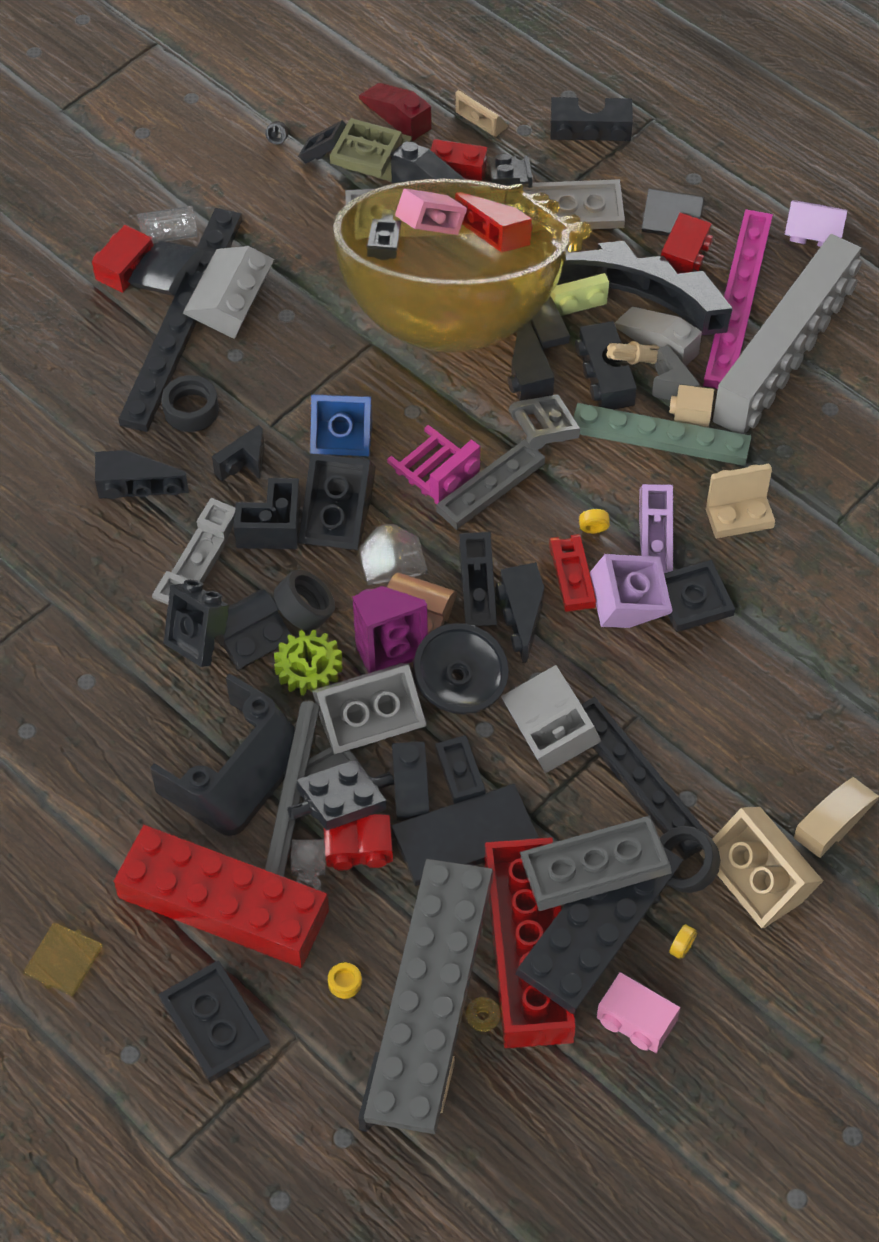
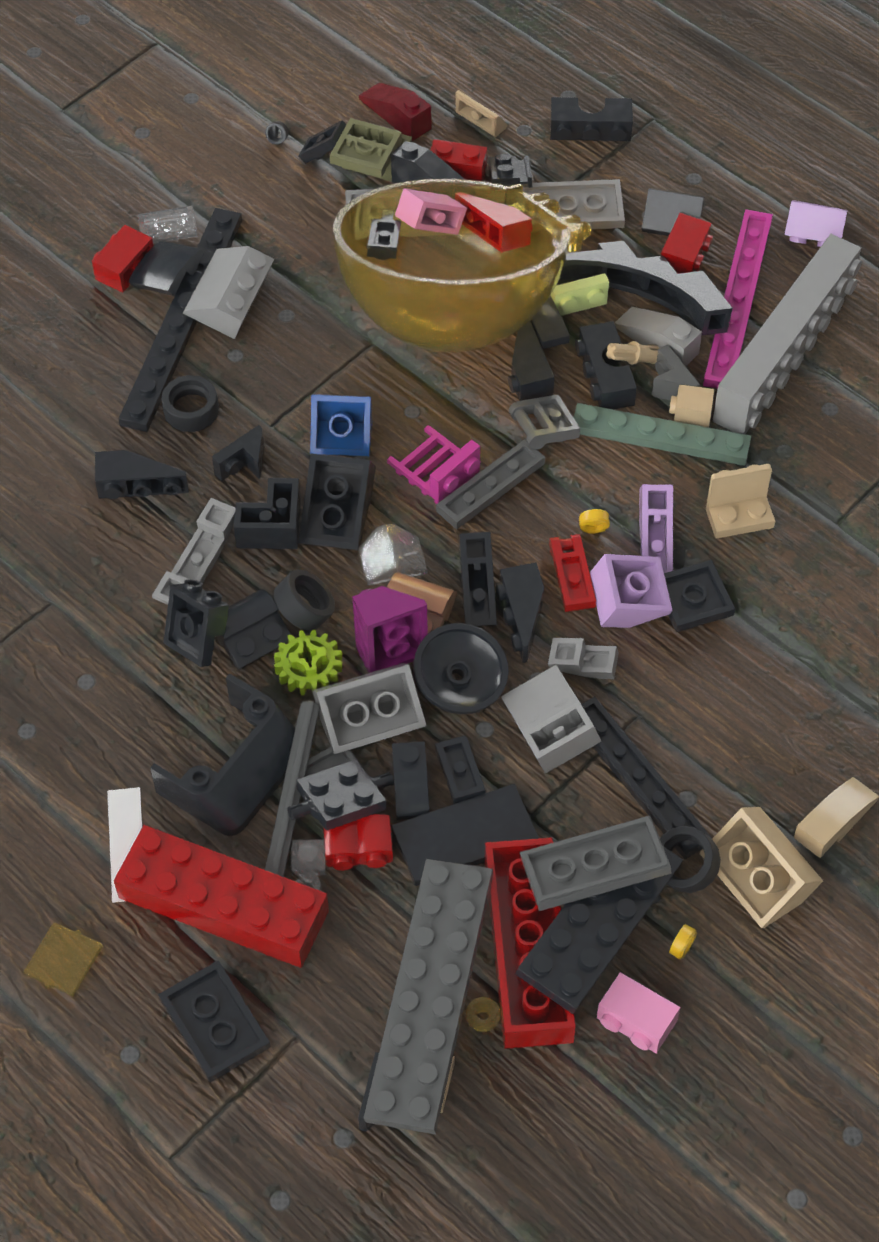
(124, 827): none -> white sticker
(344, 980): yellow tile -> none
(584, 660): none -> light grey slope

